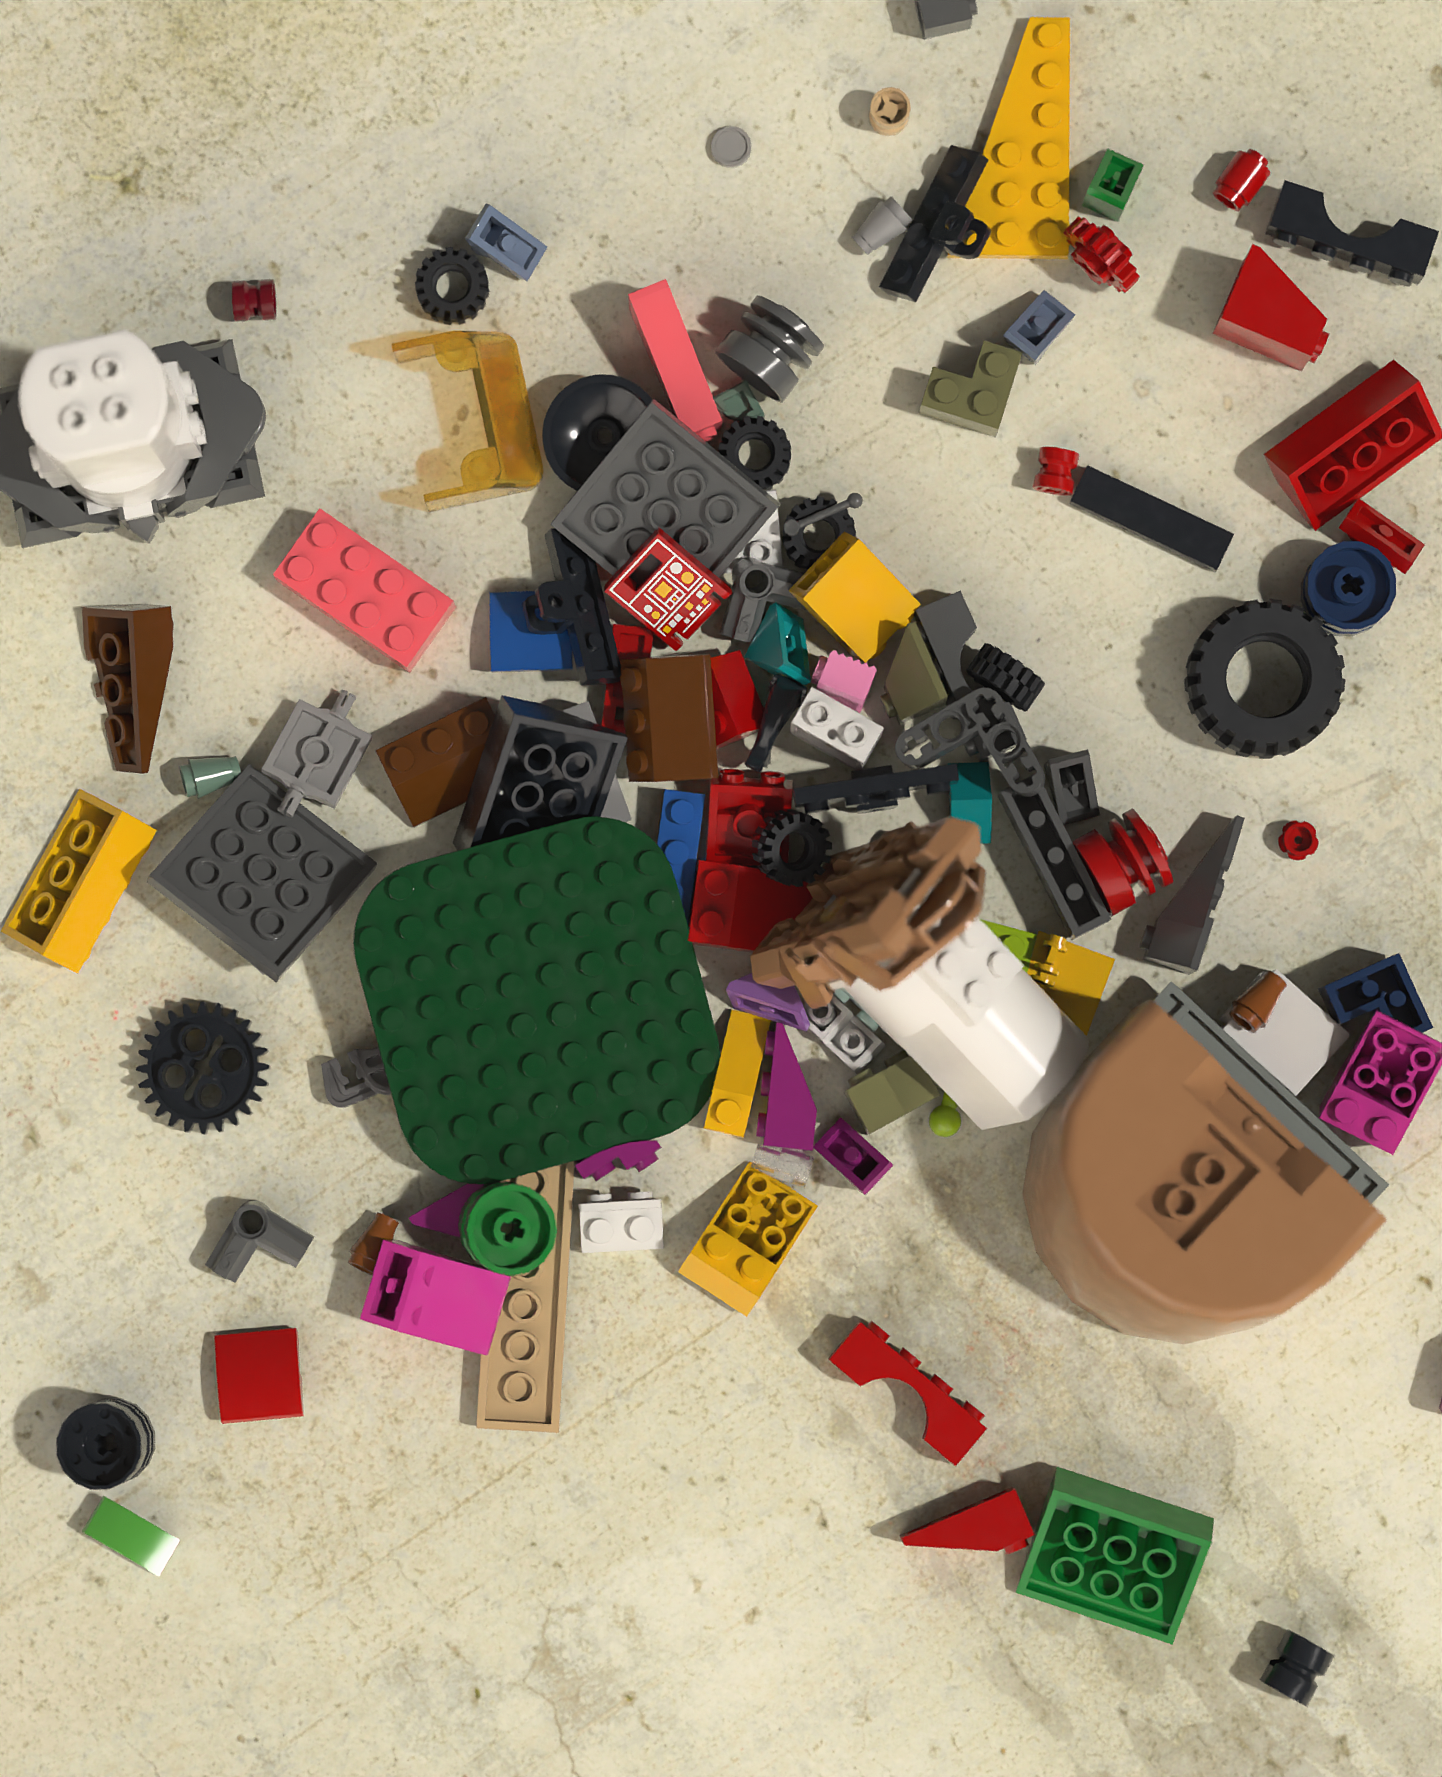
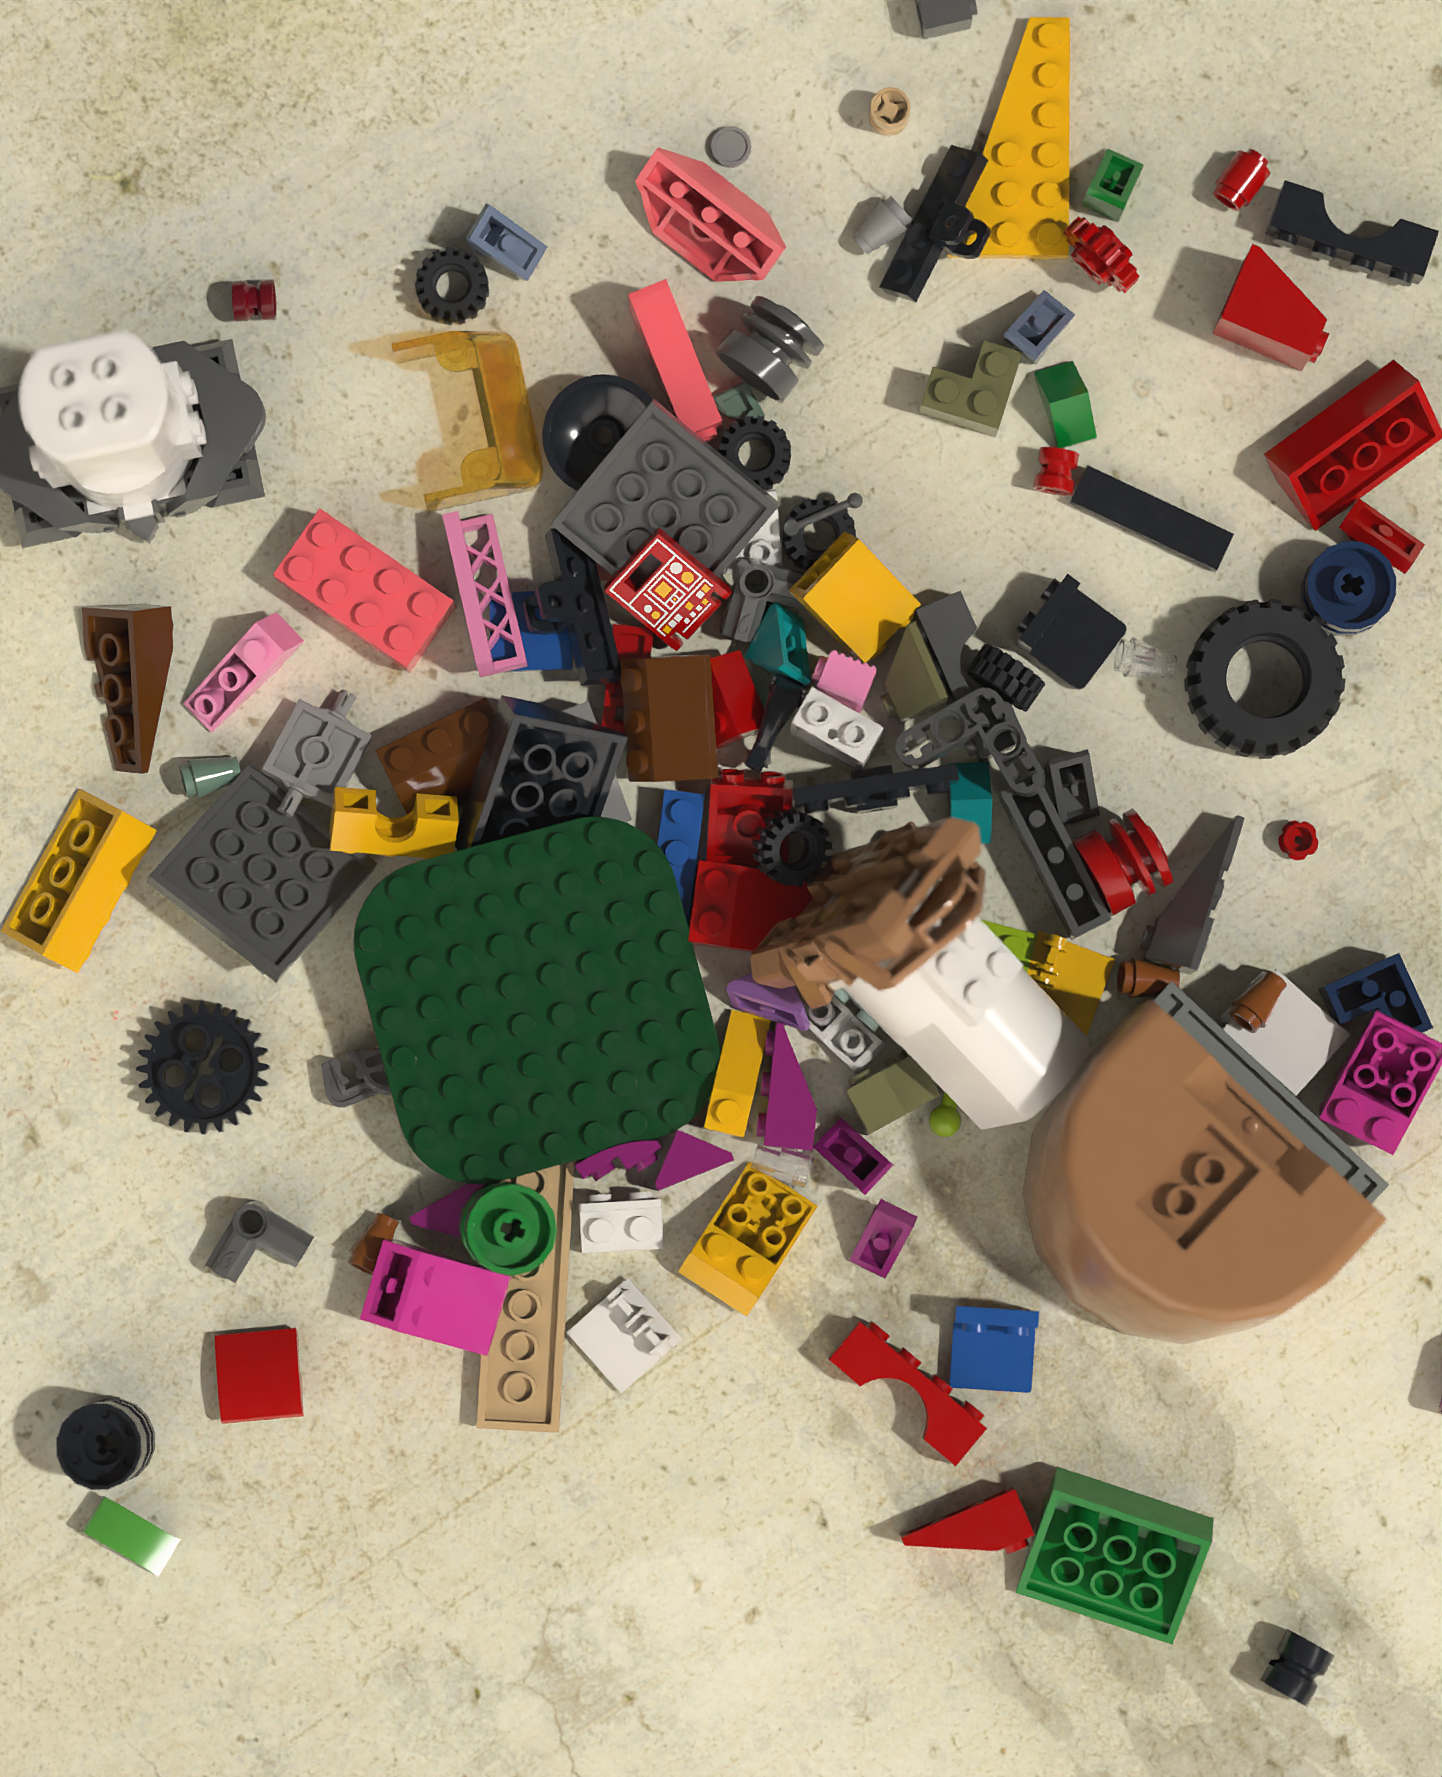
(243, 670): none -> bright pink slope
(421, 833): none -> yellow arch
(468, 591): none -> bright pink fence
(624, 1335): none -> white hinge
(689, 1158): none -> magenta slope
(708, 218): none -> coral wedge
(883, 1238): none -> magenta slope
(993, 1348): none -> blue bracket
(1066, 404): none -> green slope
(1070, 633): none -> black bracket
(1143, 978): none -> dark orange cone
(1144, 660): none -> clear cone

